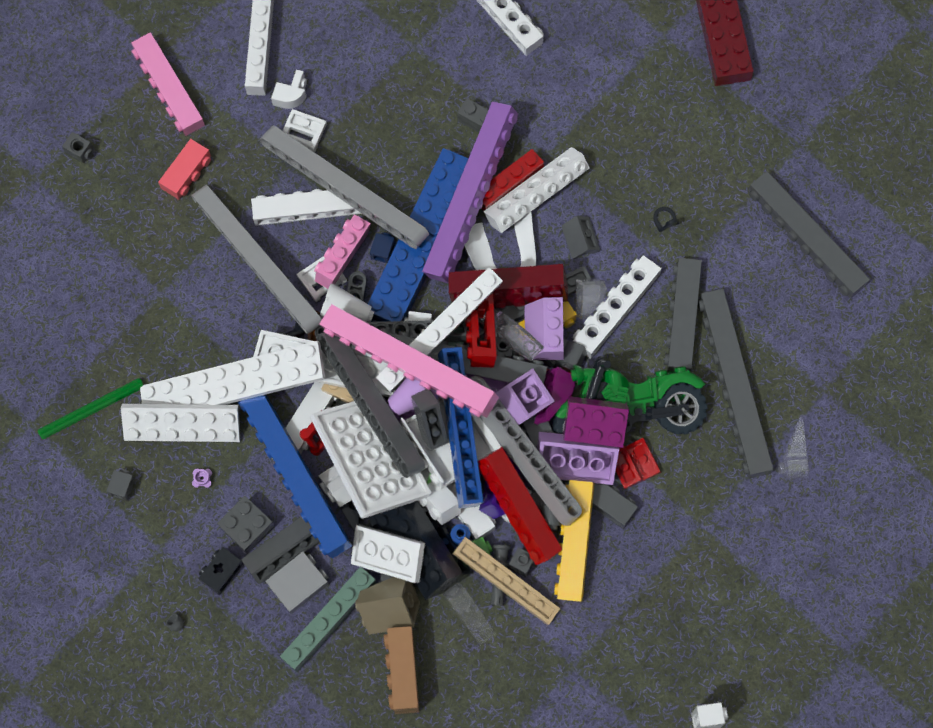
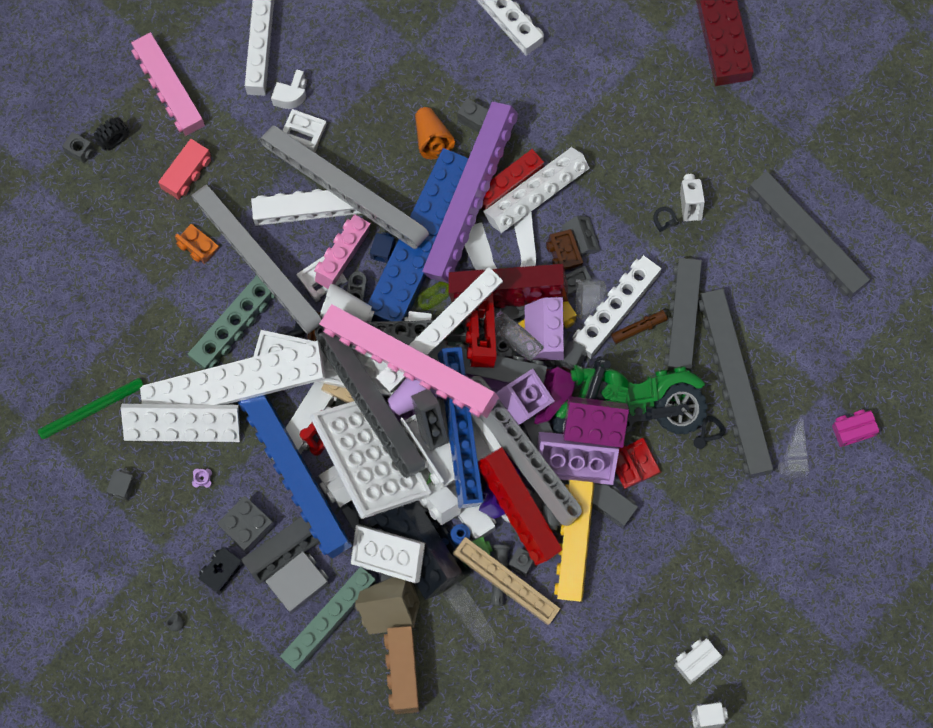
(111, 133): none -> black tyre
(197, 243): none -> orange bracket
(199, 354): none -> sand green brick
(430, 292): none -> clear neon green beam
(432, 134): none -> orange cone
(564, 249): none -> reddish brown bracket
(647, 322): none -> reddish brown pin
(692, 193): none -> white torso
(698, 660): none -> white brick
(700, 441): none -> black piece
(855, 428): none -> dark pink brick

